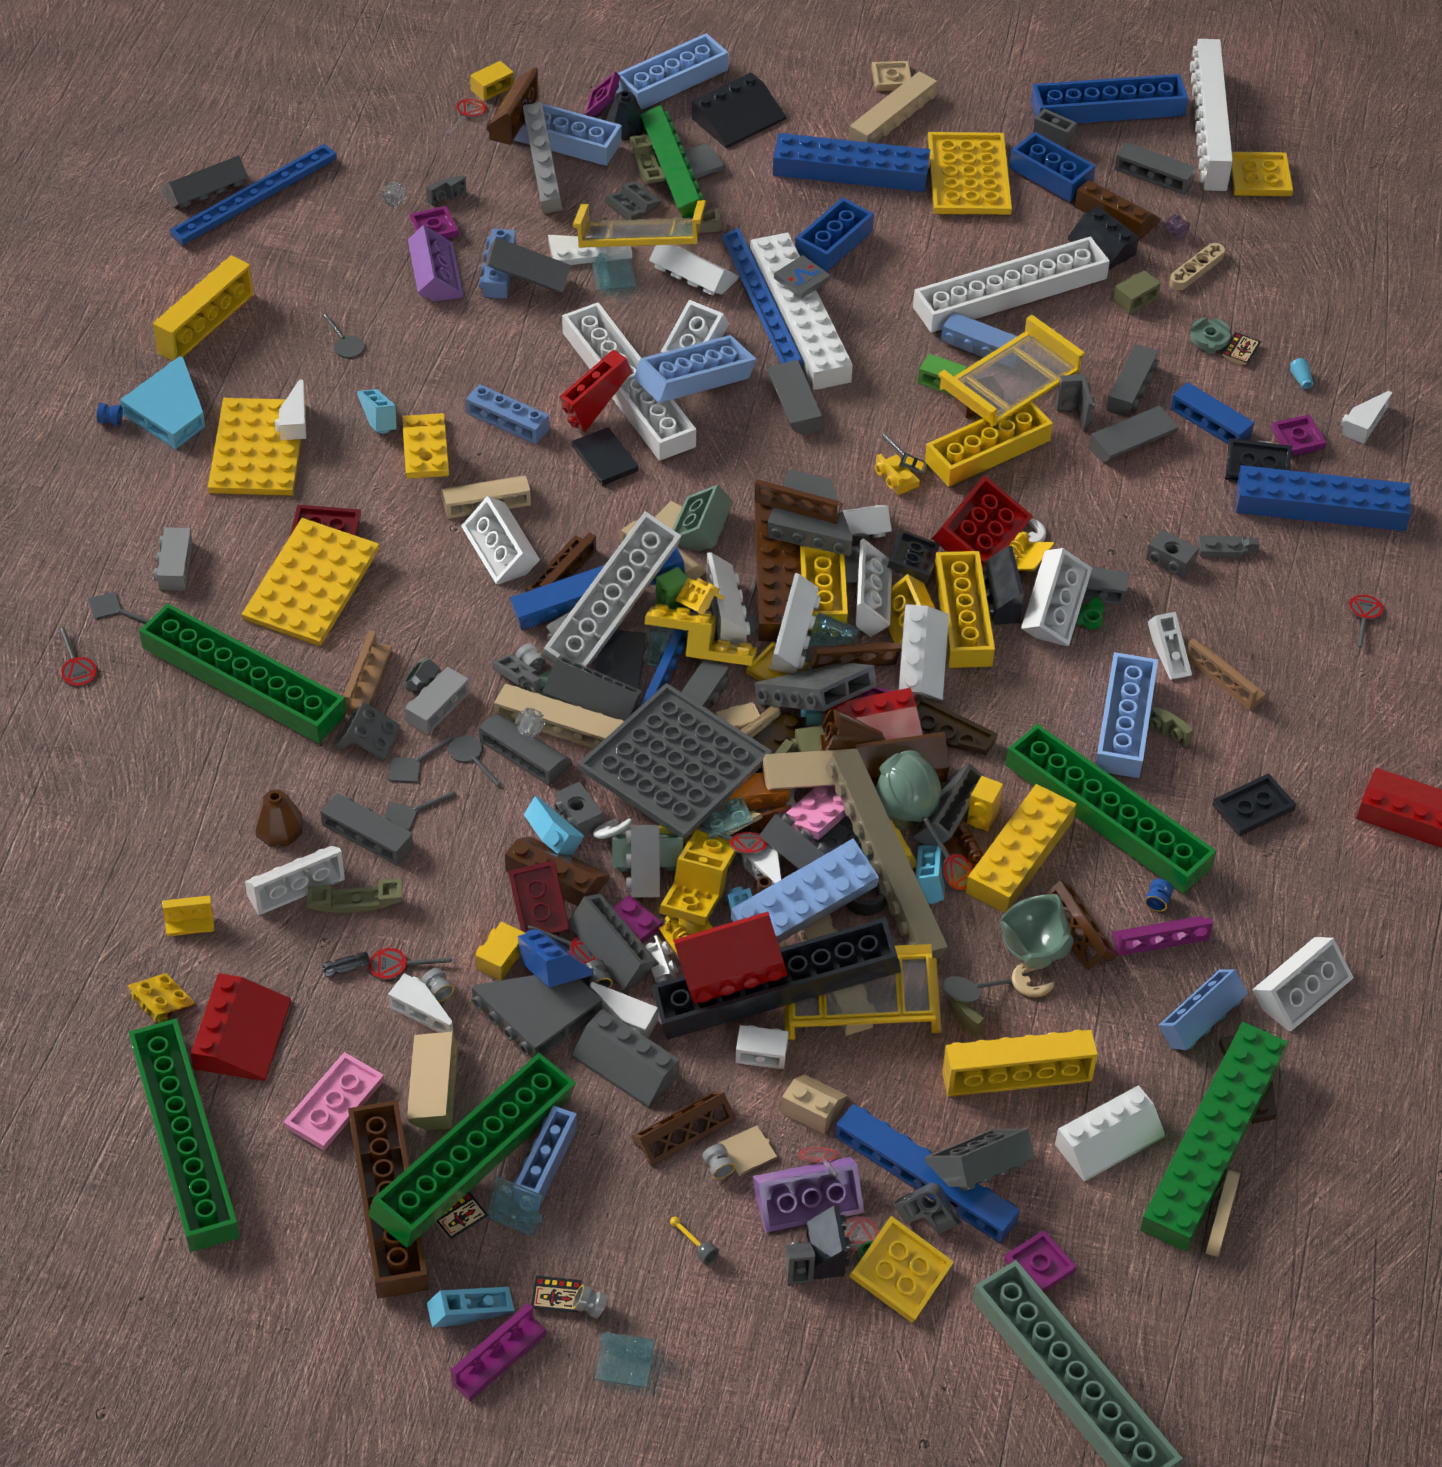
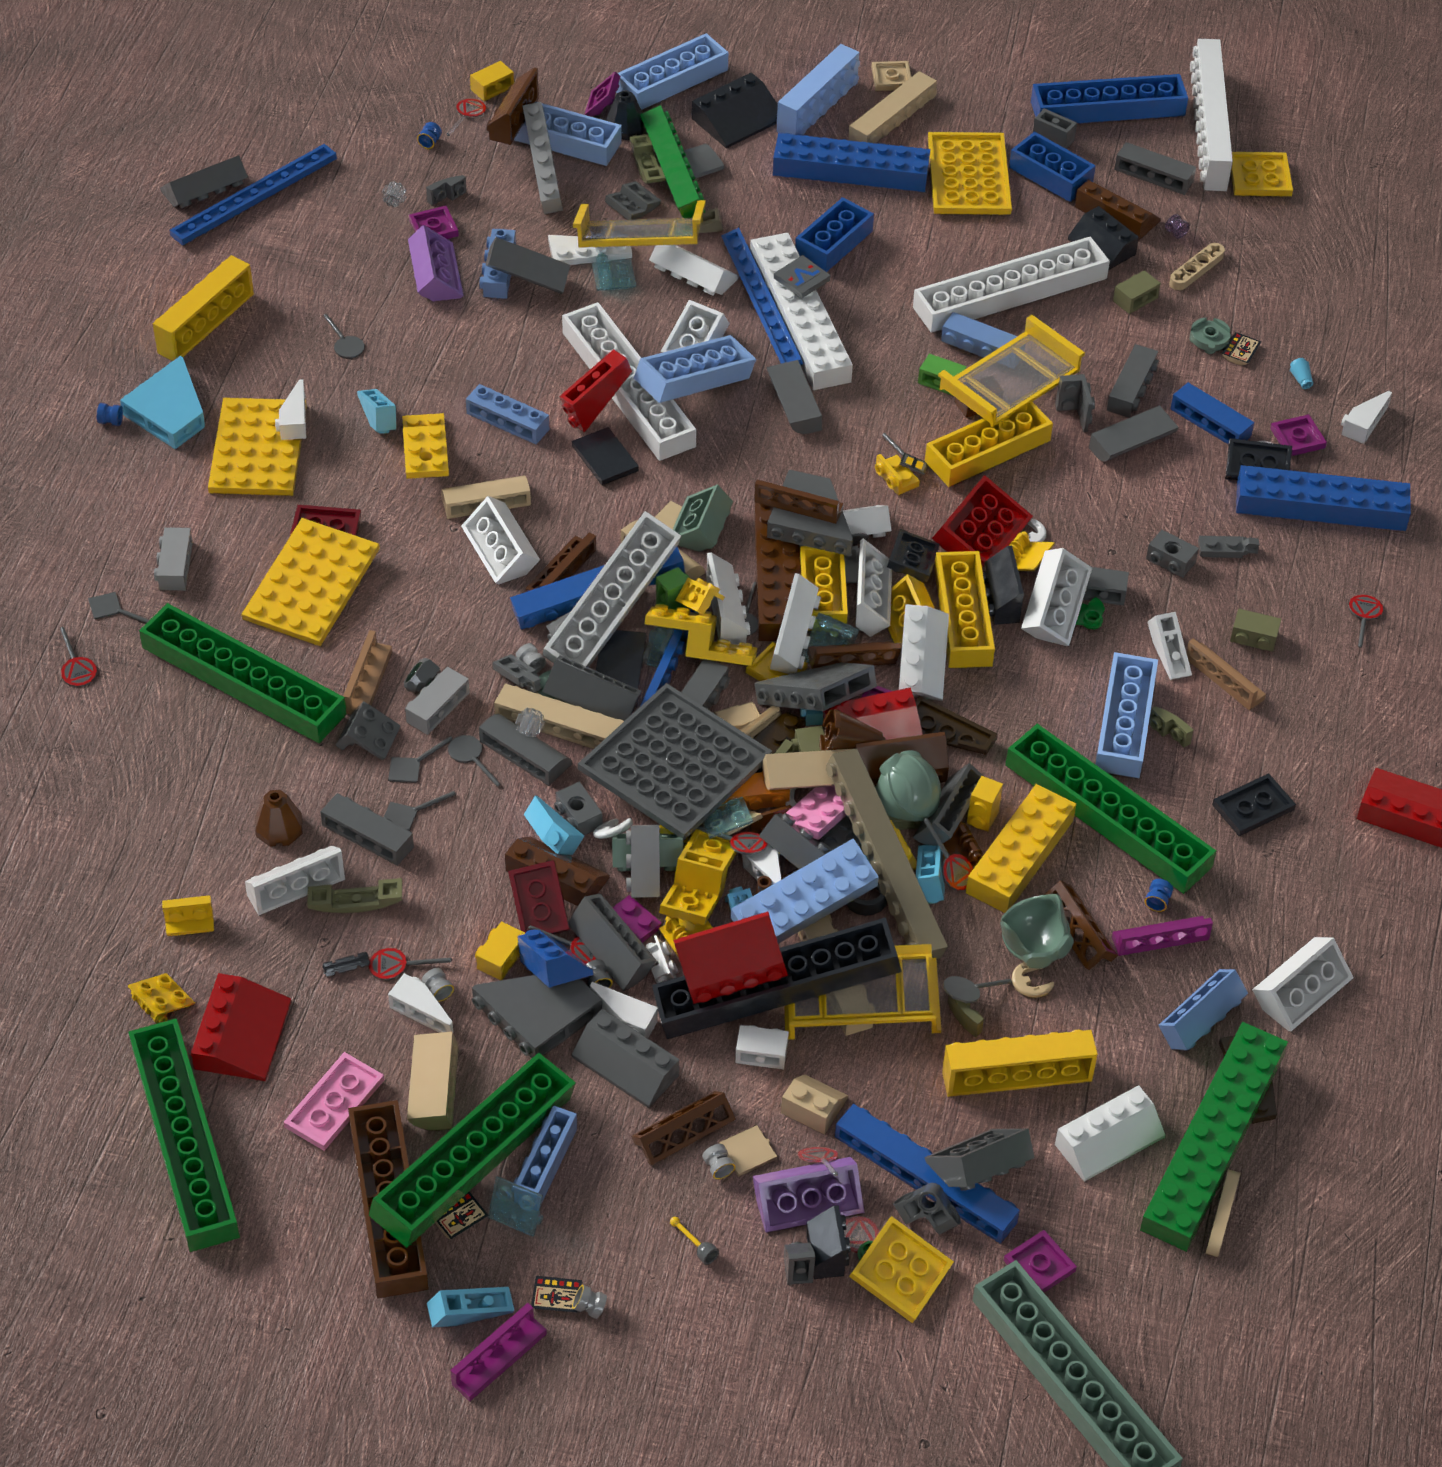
(429, 135): none -> blue wheel
(624, 1359): clear light blue hinge -> none
(818, 91): none -> light blue brick
(1255, 630): none -> olive brick

